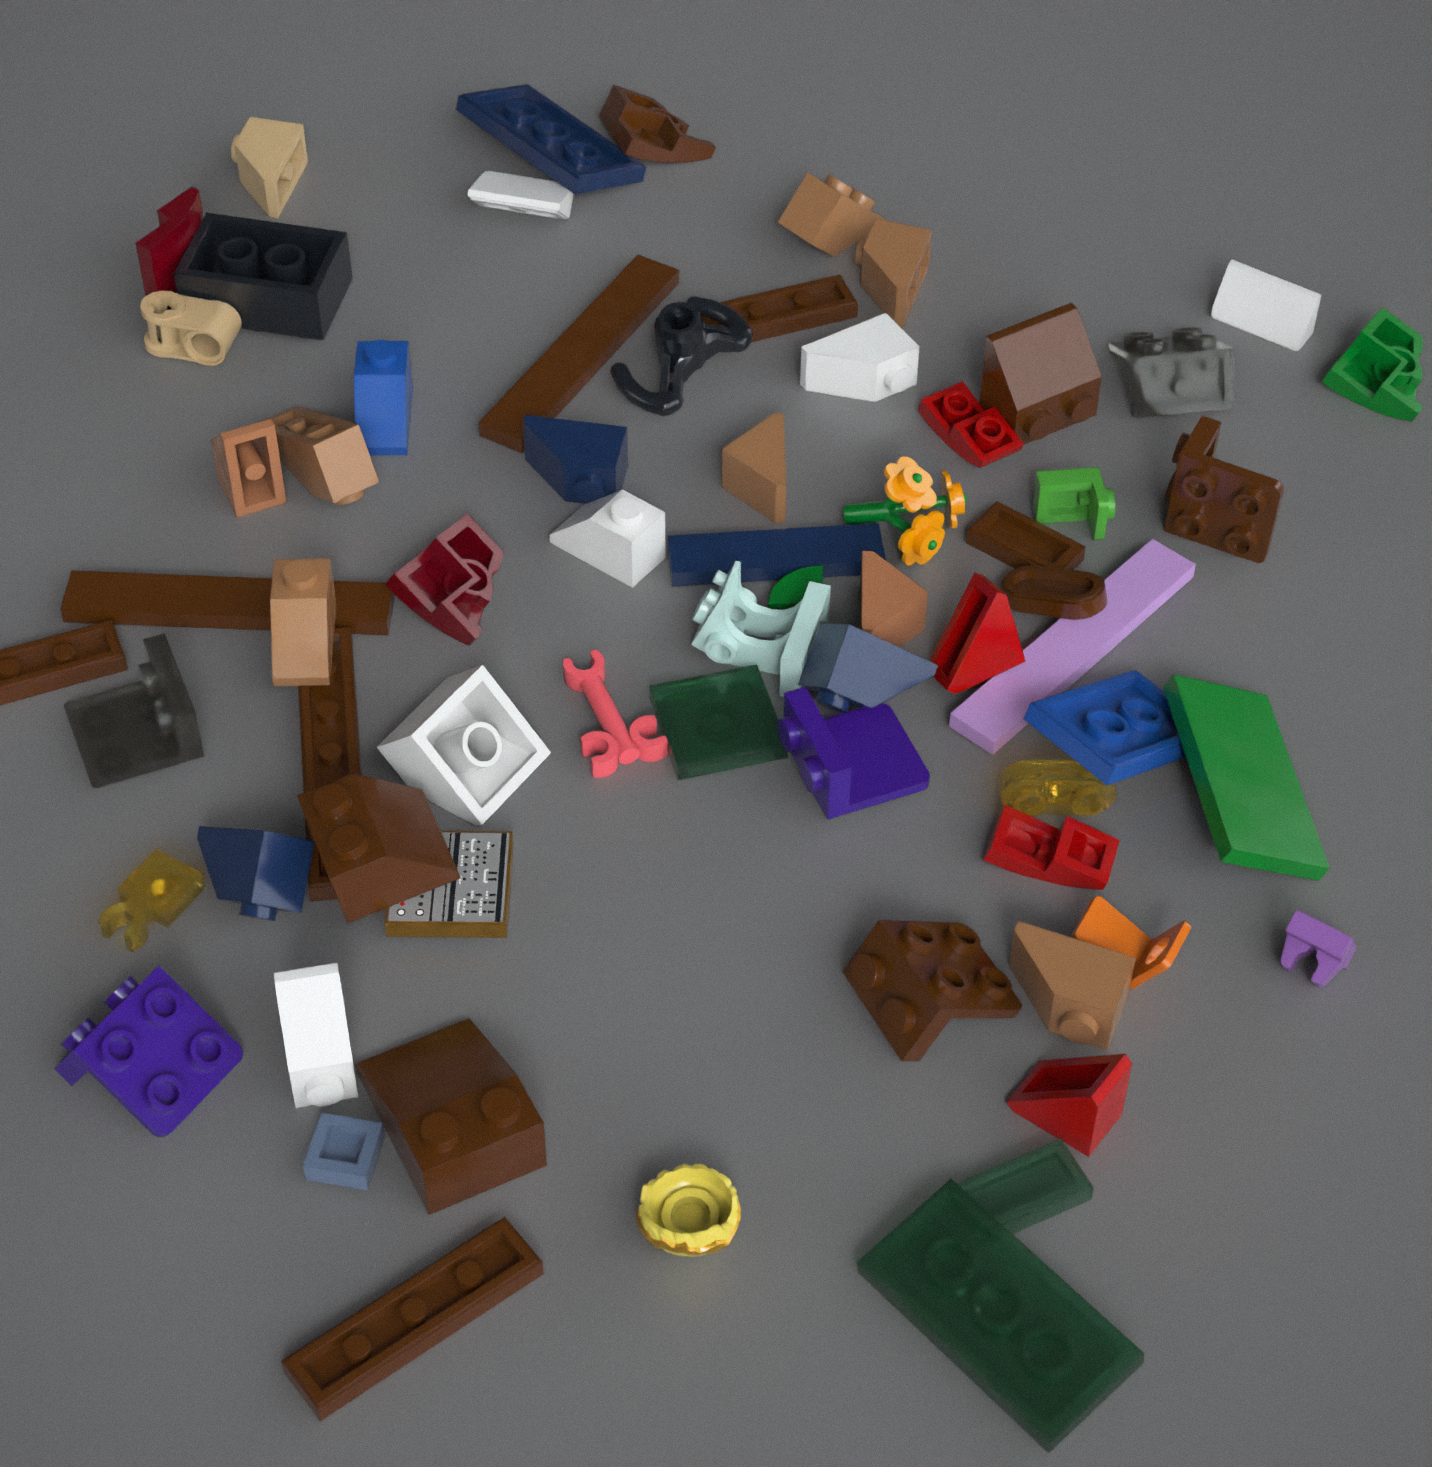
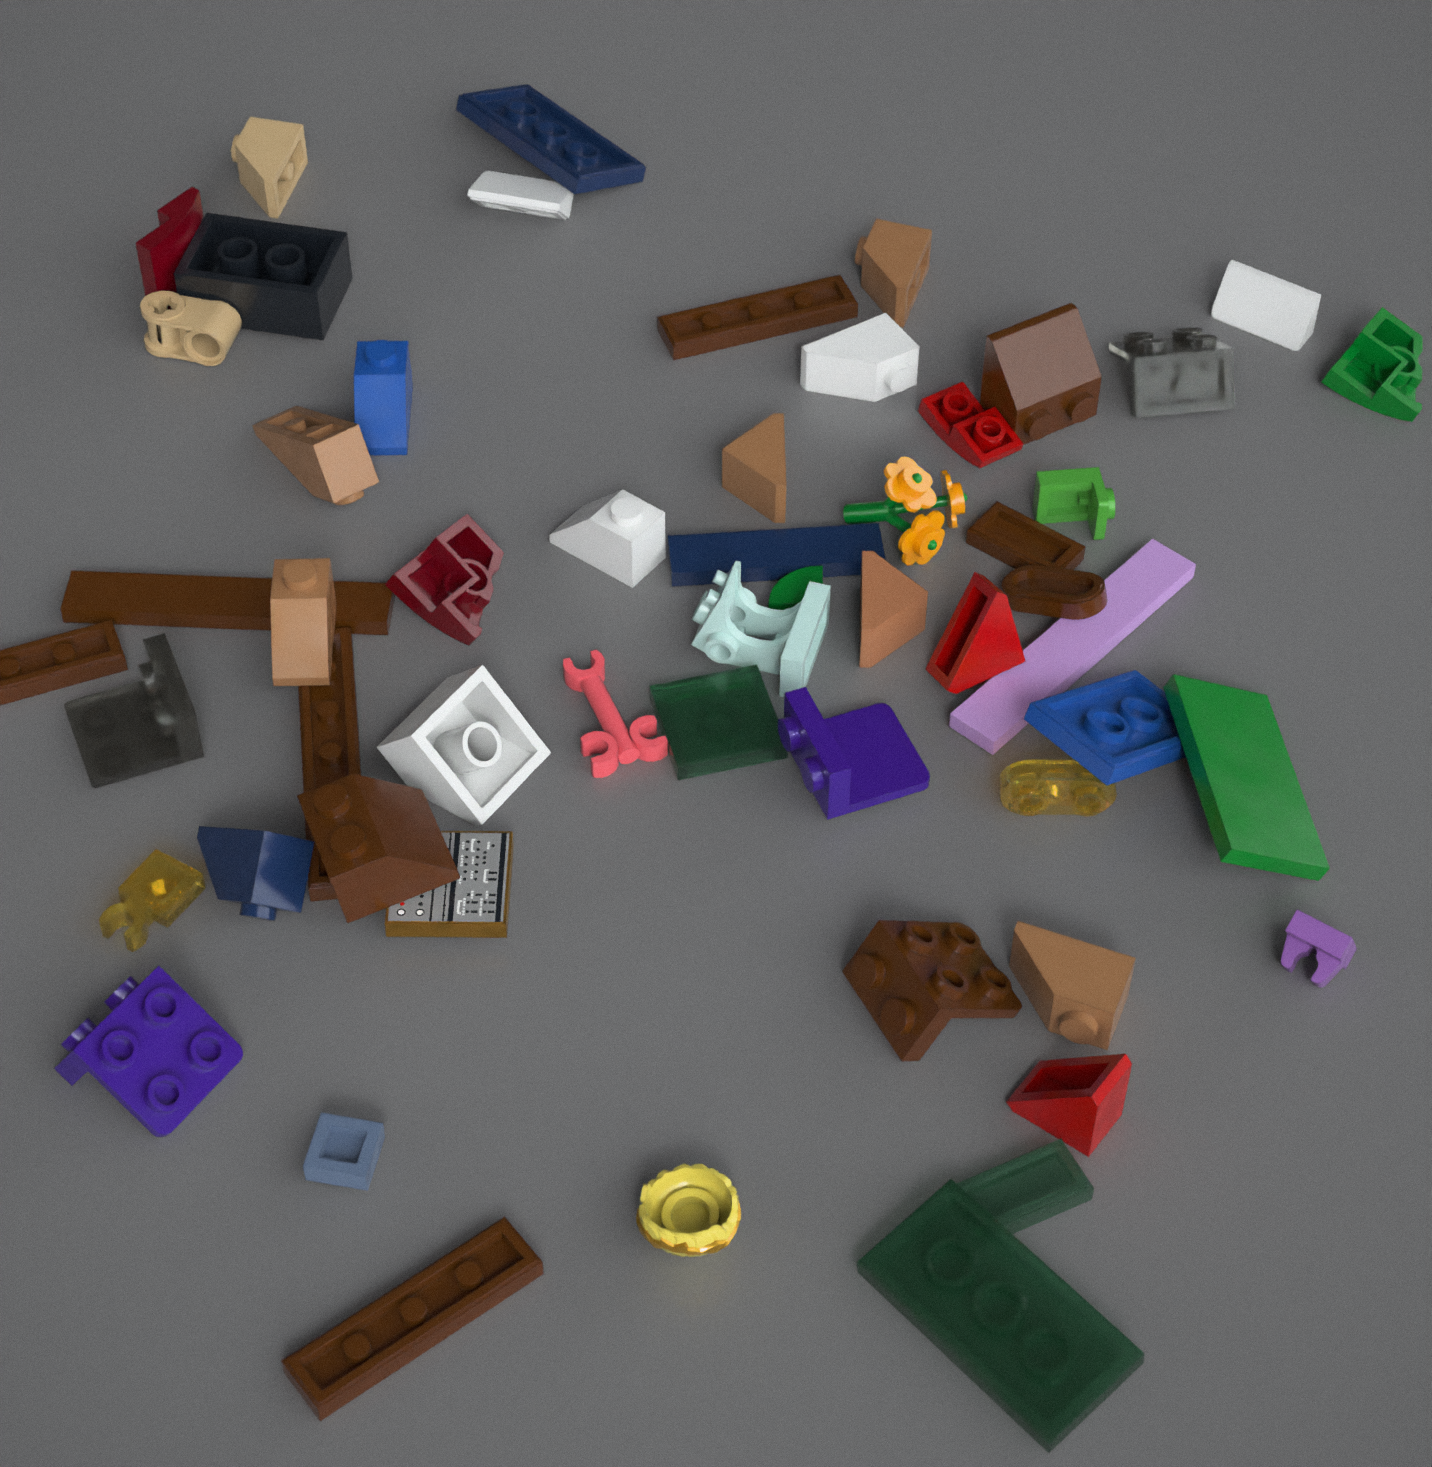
(249, 467): nougat slope -> none
(316, 1035): white slope -> none
(454, 1114): reddish brown slope -> none
(577, 457): dark blue slope -> none
(580, 350): reddish brown tile -> none
(648, 130): reddish brown slope -> none
(683, 348): black piece -> none
(829, 214): medium nougat slope -> none
(859, 668): dark blue slope -> none
(1063, 855): red slope -> none
(1110, 929): orange bracket -> none
(1219, 500): reddish brown bracket -> none

